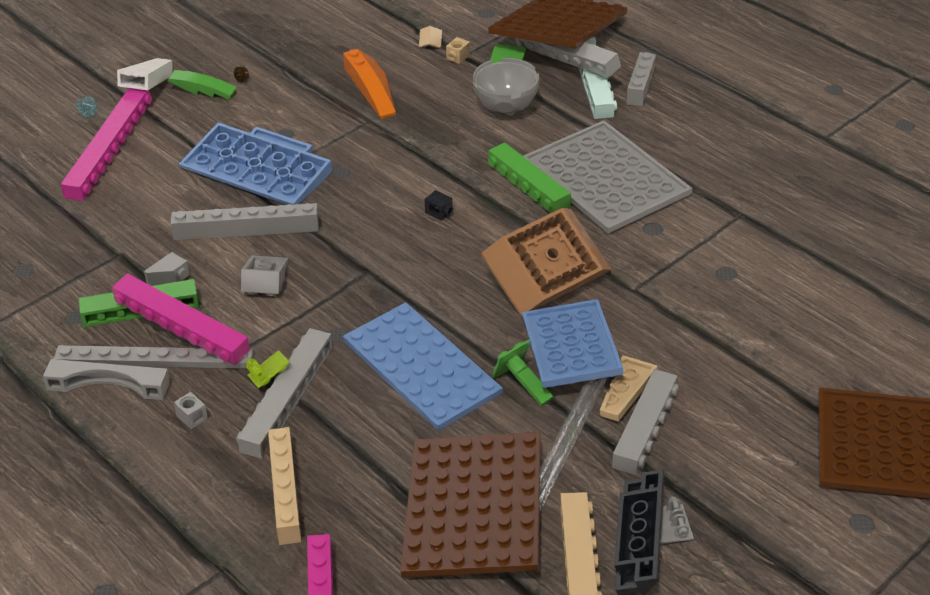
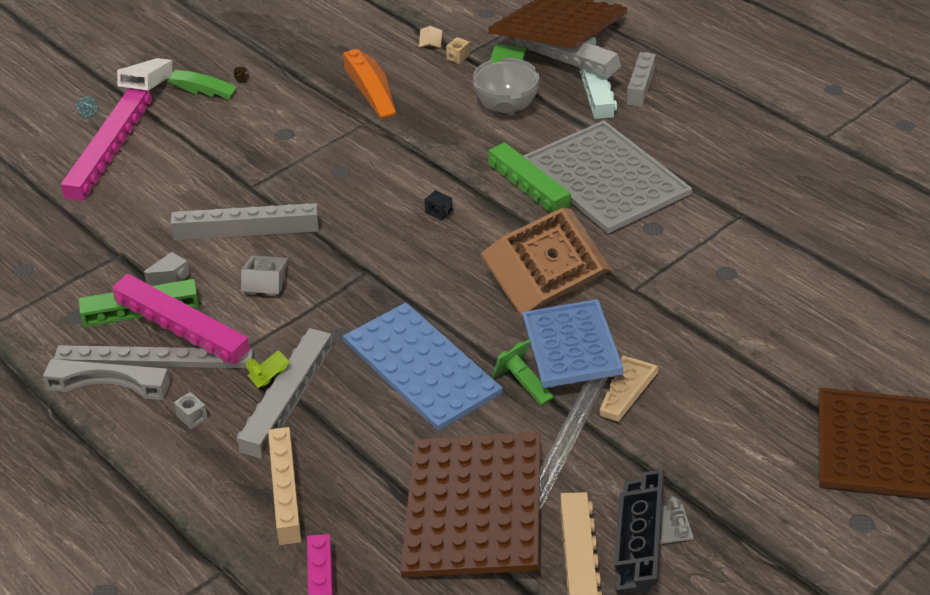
(259, 163): medium blue slope -> none
(645, 422): light grey brick -> none

